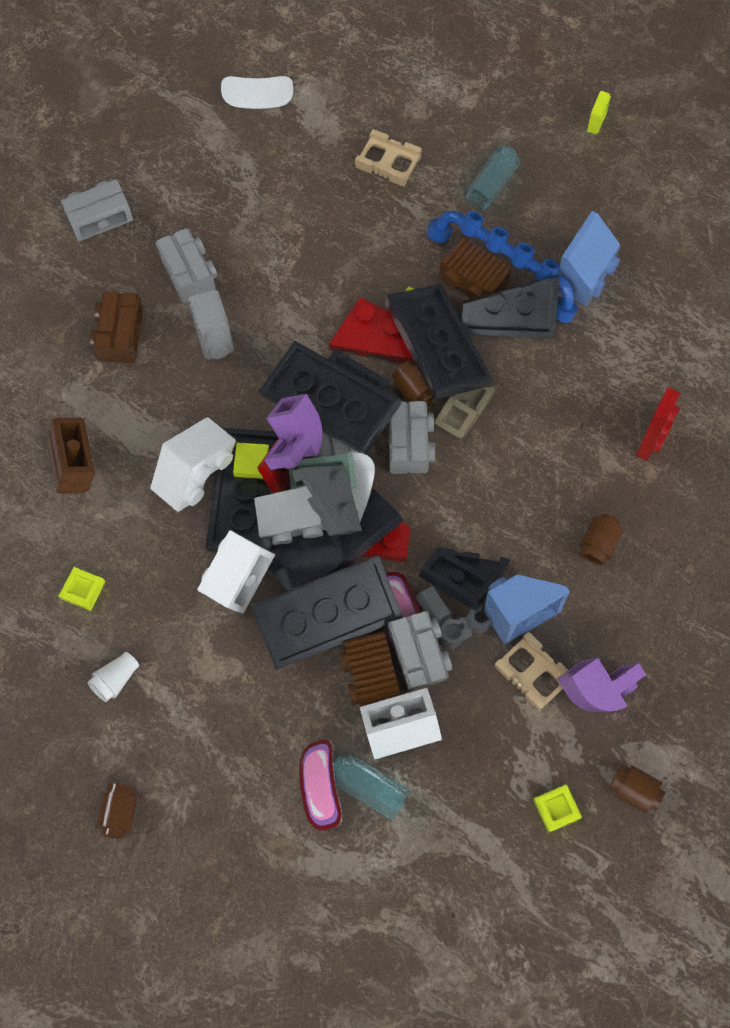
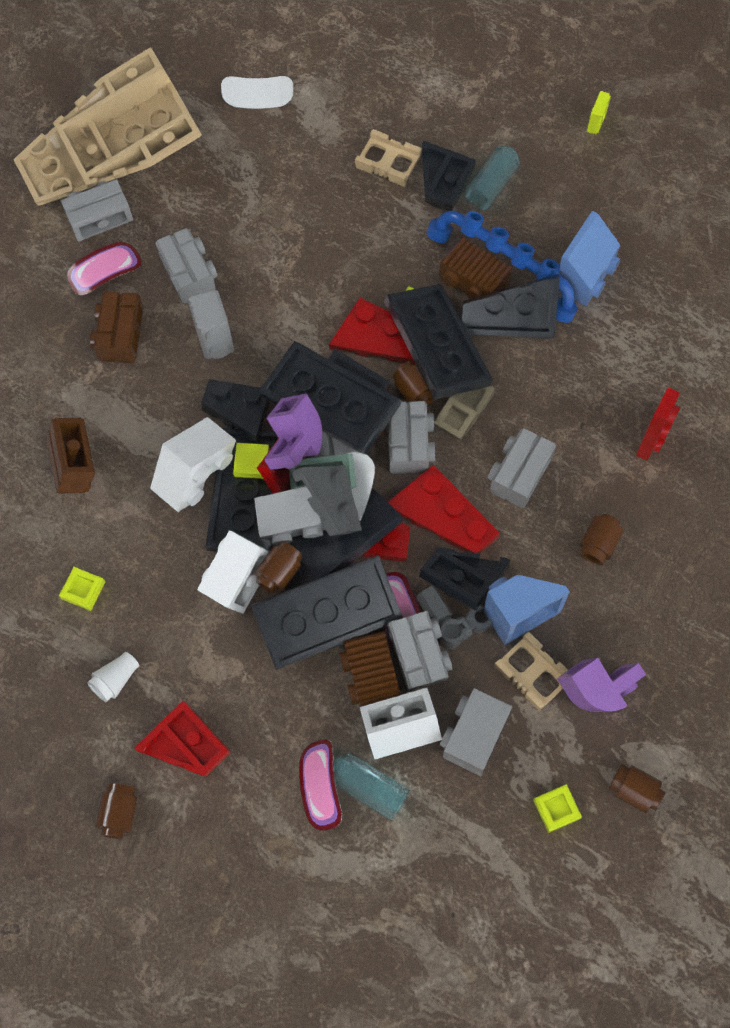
(102, 267): none -> sticker
(113, 132): none -> tan wedge
(185, 742): none -> red wing
(236, 406): none -> black wing
(278, 567): none -> reddish brown brick
(442, 509): none -> red wing
(444, 175): none -> black wing
(476, 731): none -> light grey brick
(521, 468): none -> light grey brick

